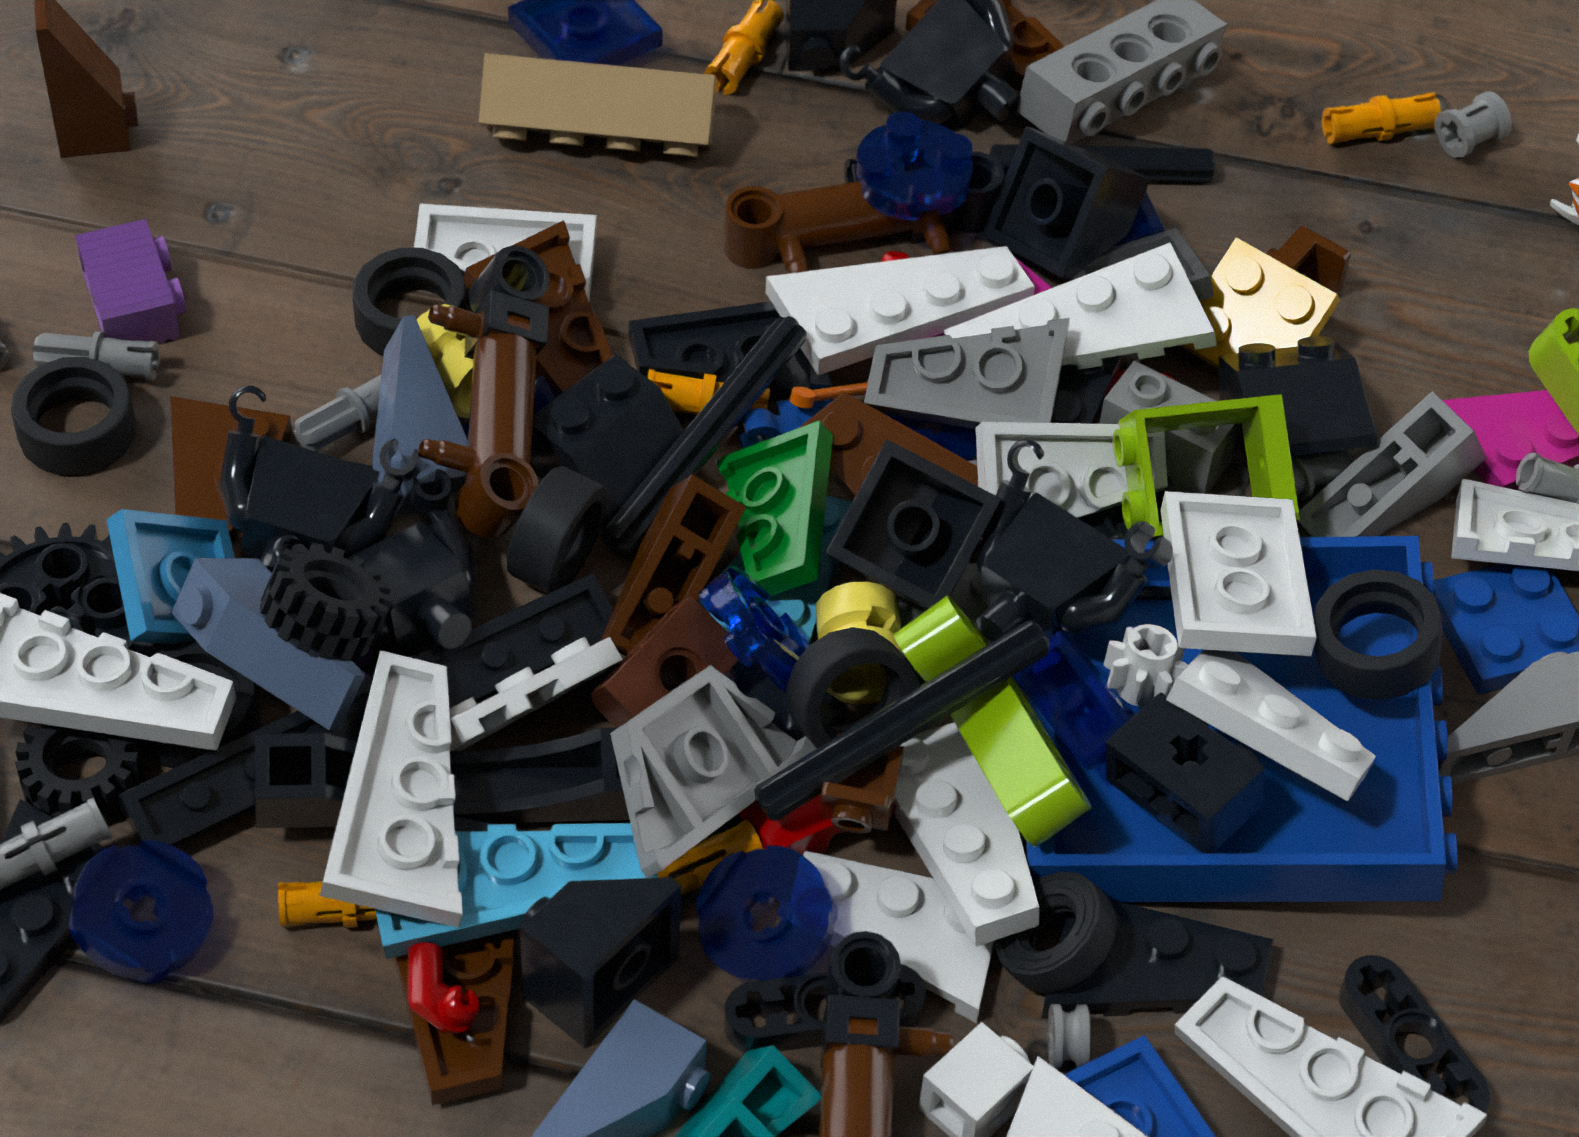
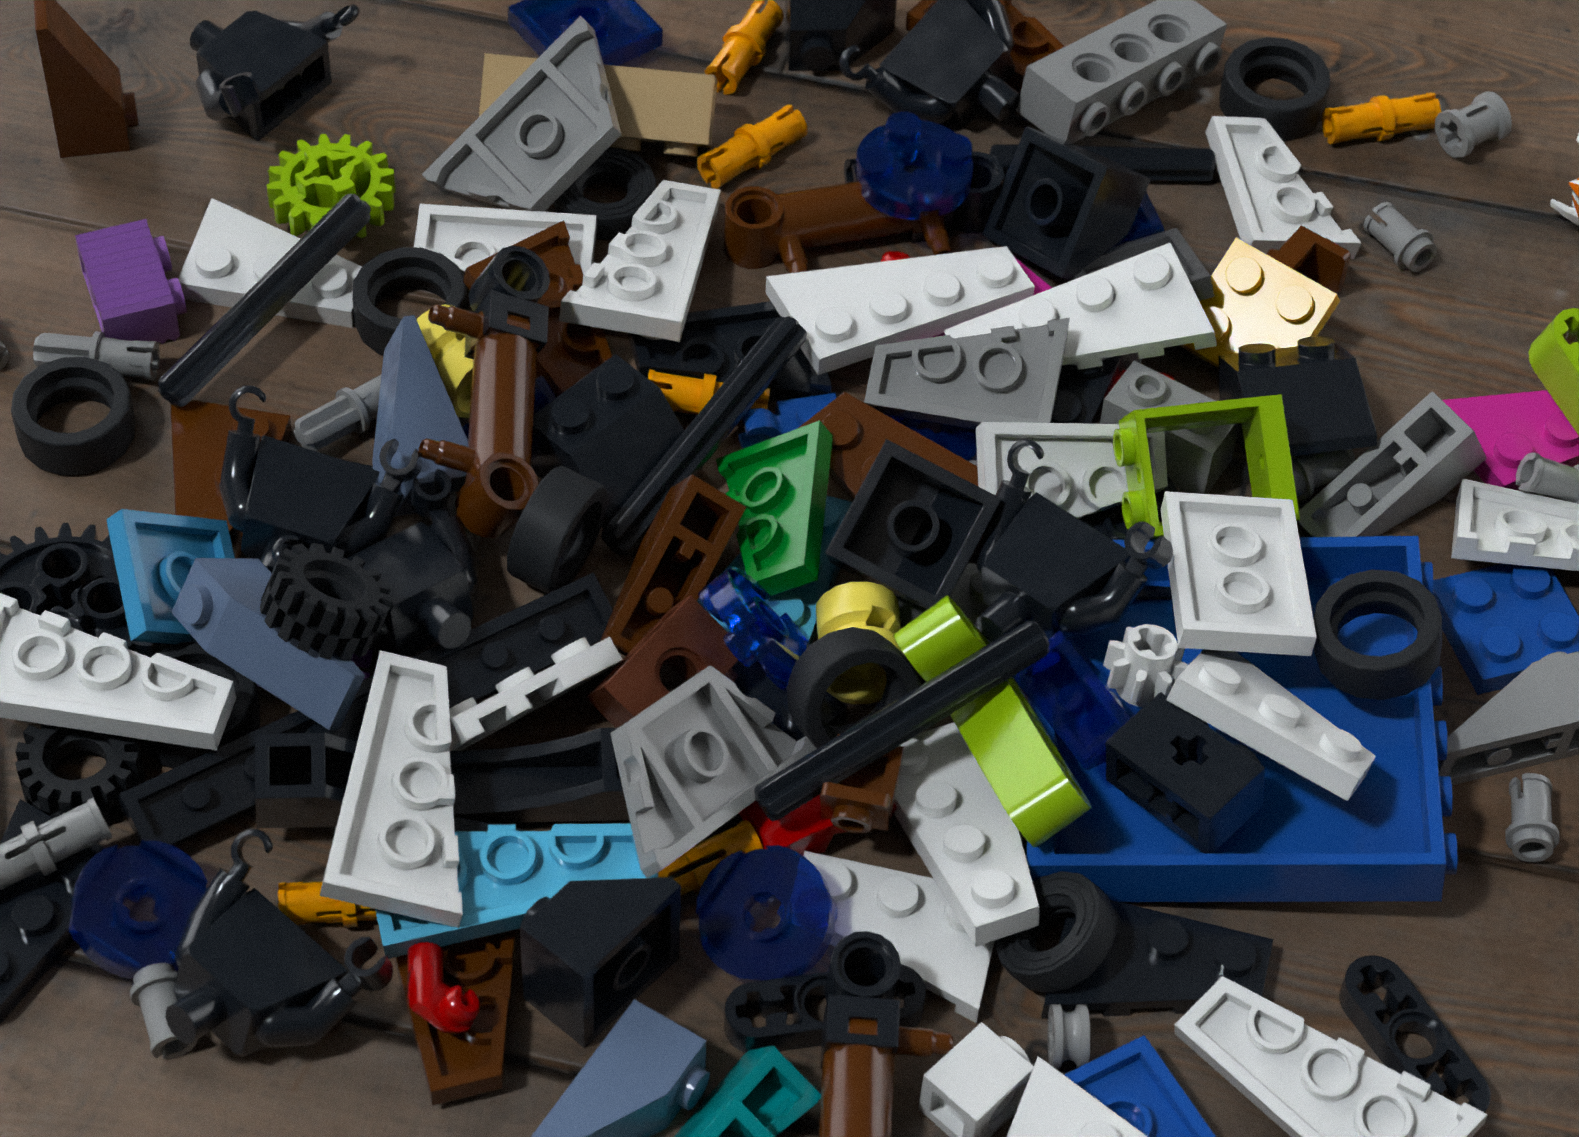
(154, 993): none -> light grey pin
(238, 250): none -> white wing
(257, 973): none -> black torso
(264, 66): none -> black torso
(264, 300): none -> black axle
(321, 174): none -> lime gear
(537, 131): none -> light grey wing
(615, 167): none -> black tyre
(651, 268): none -> white wing
(752, 146): none -> light orange pin
(805, 397): orange hinge -> none
(1265, 186): none -> white wing
(1283, 61): none -> black tyre
(1411, 247): none -> light grey pin
(1532, 832): none -> light grey pin

